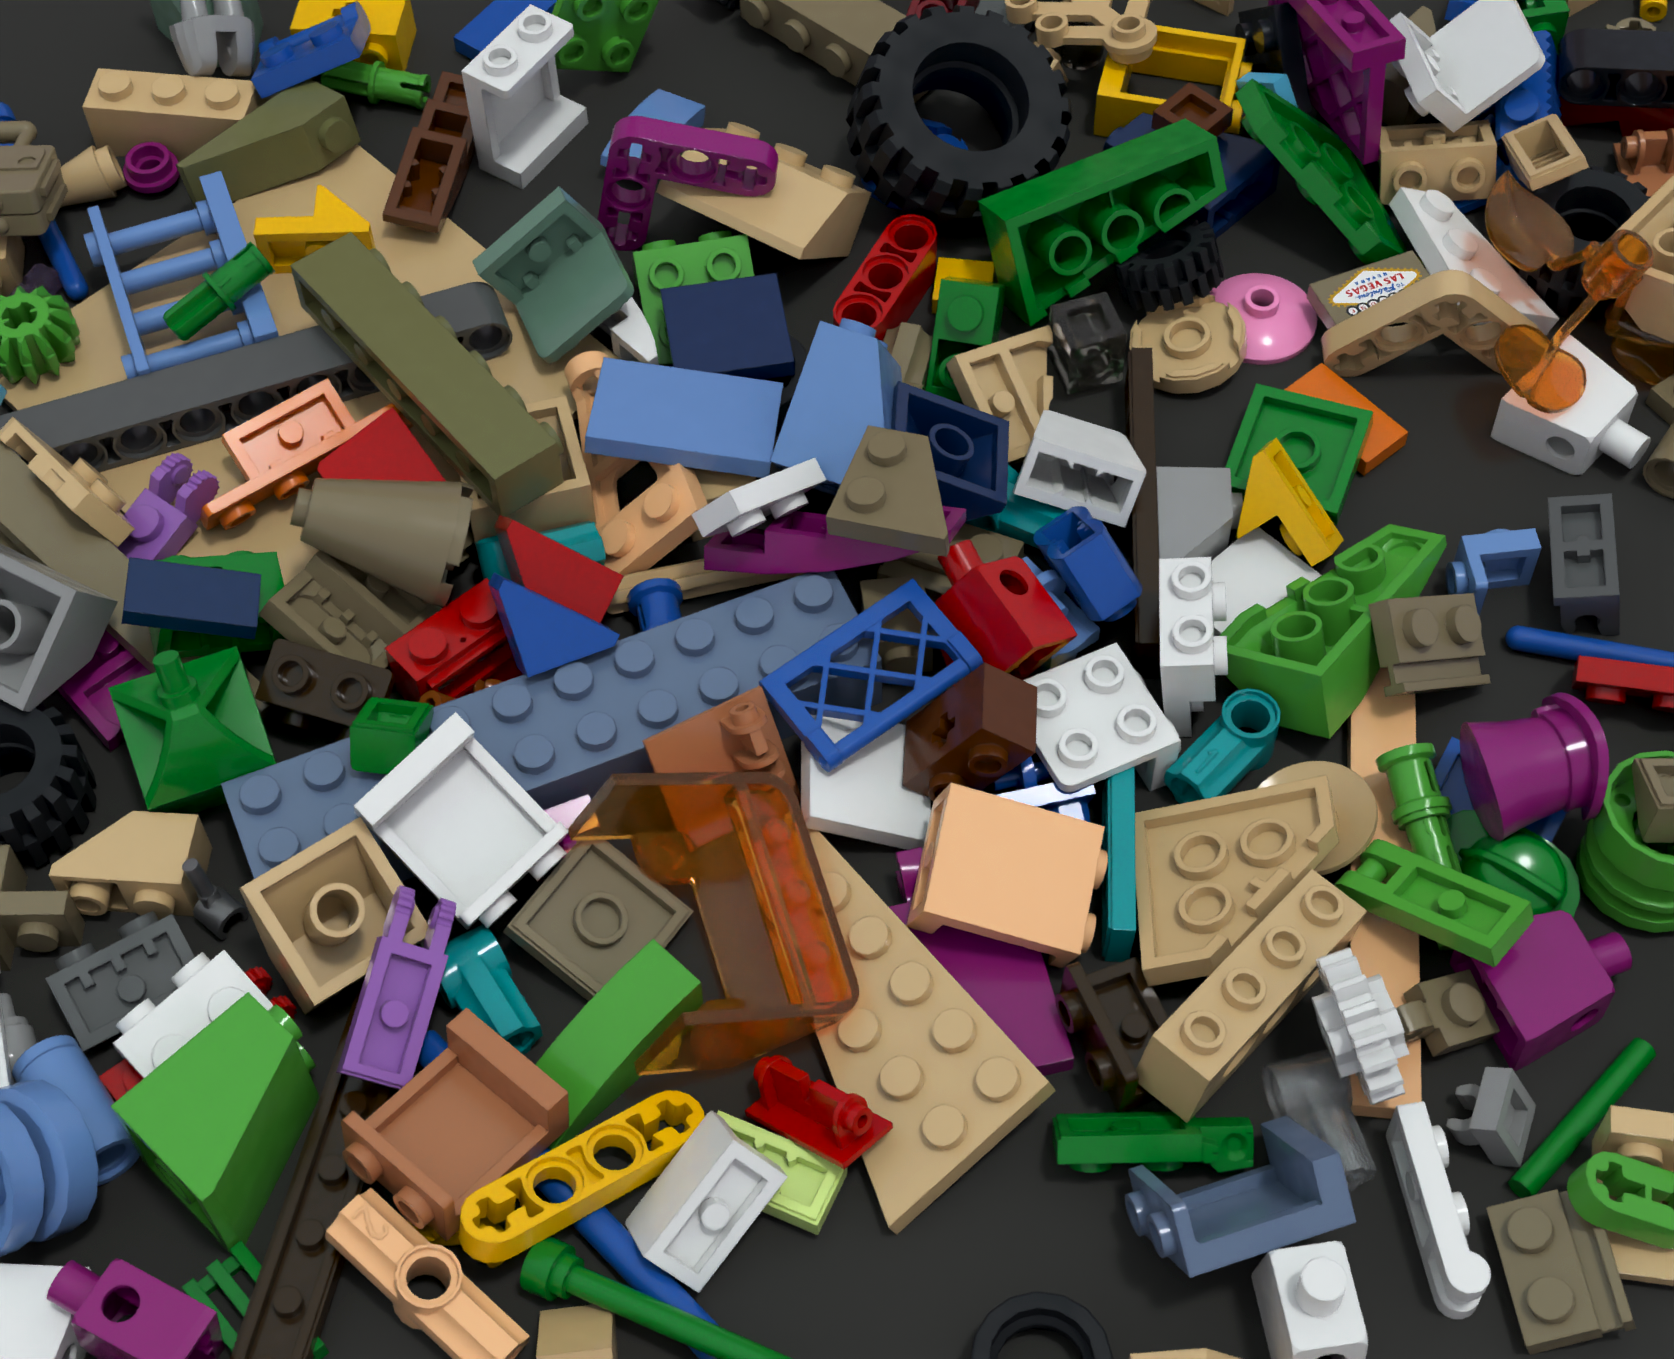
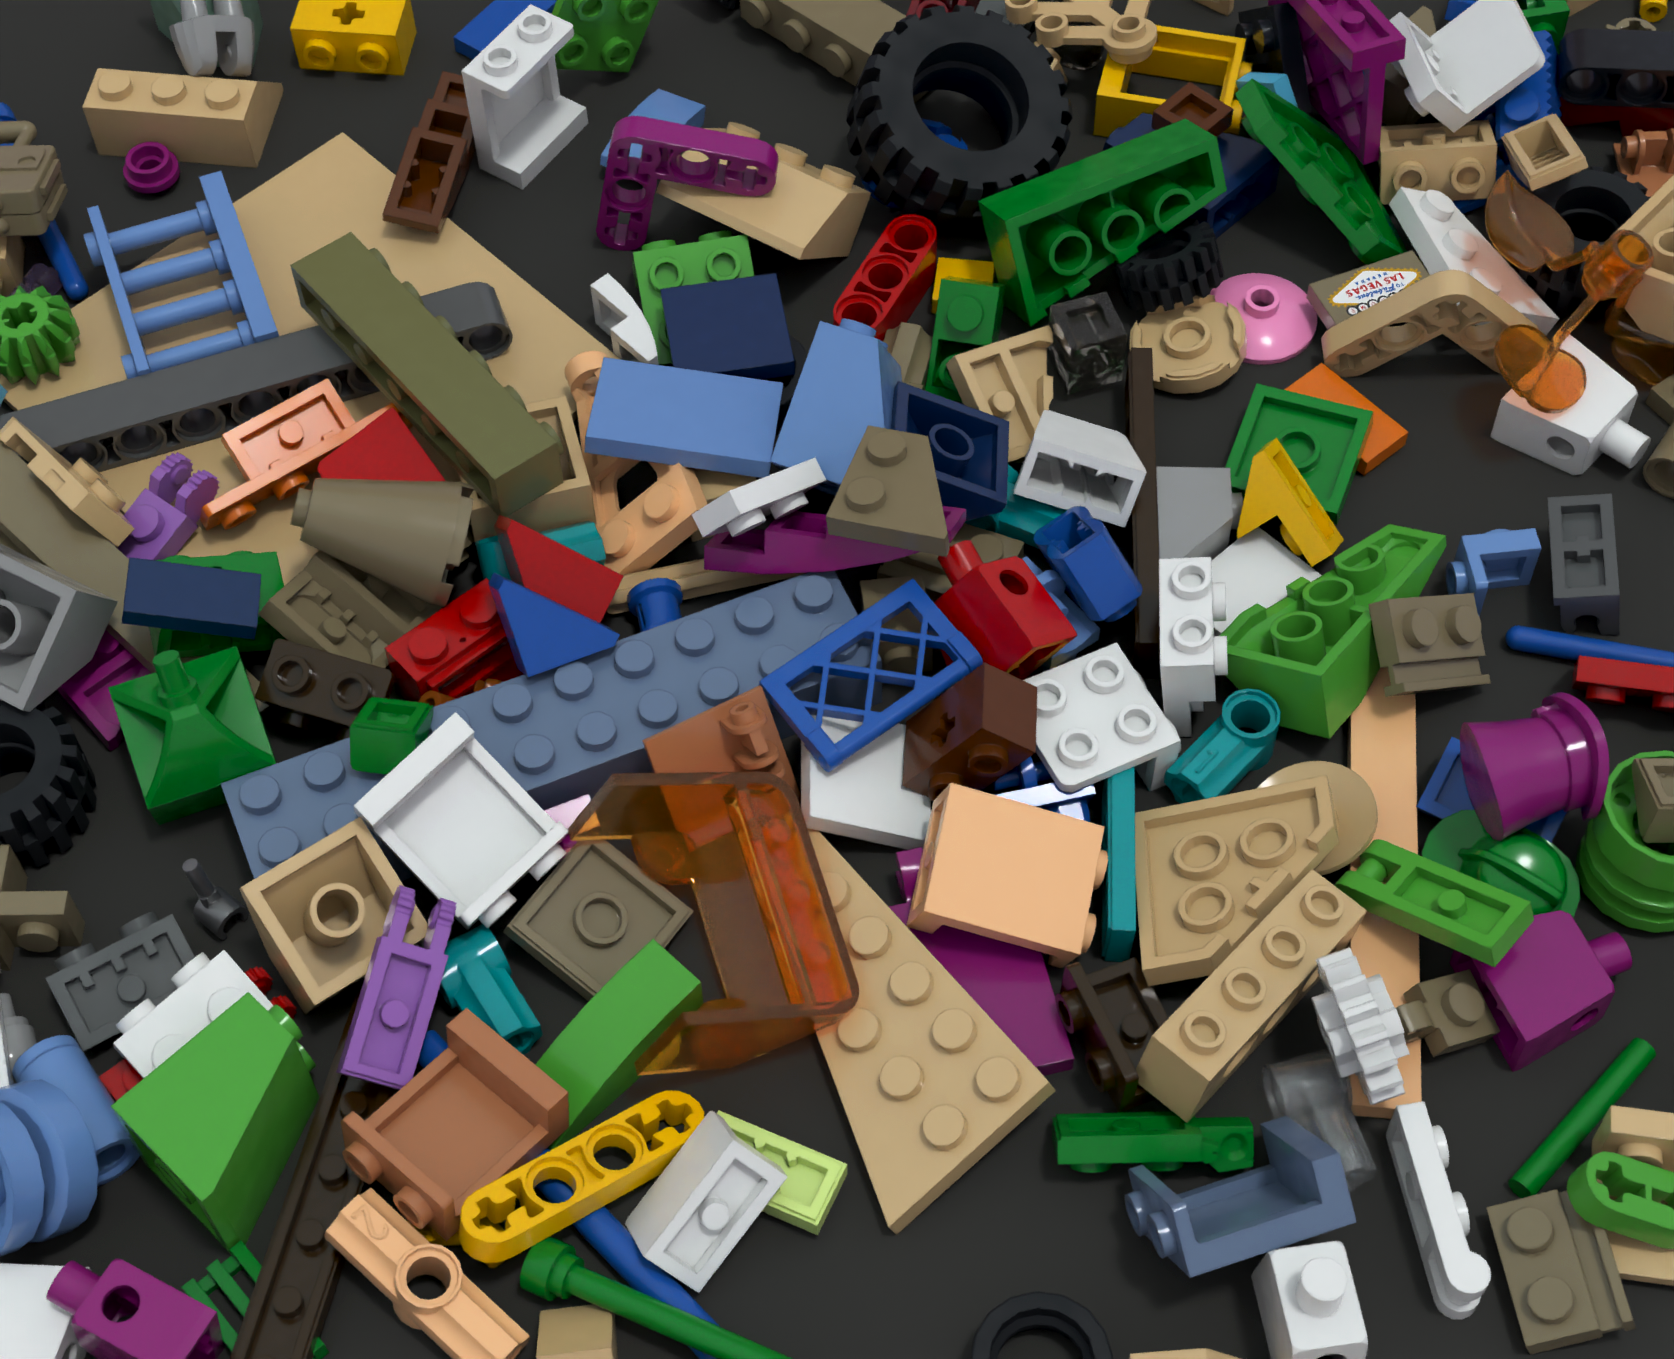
(92, 176): tan cone -> none
(136, 866): tan slope -> none
(218, 292): green axle -> none
(275, 143): olive slope -> none
(293, 238): yellow slope -> none
(311, 51): blue plate -> none
(379, 83): bright green axle -> none
(557, 273): sand green bracket -> none
(814, 1113): red hinge -> none
(1420, 804): bright green pin -> none
(1499, 1117): light grey tile -> none

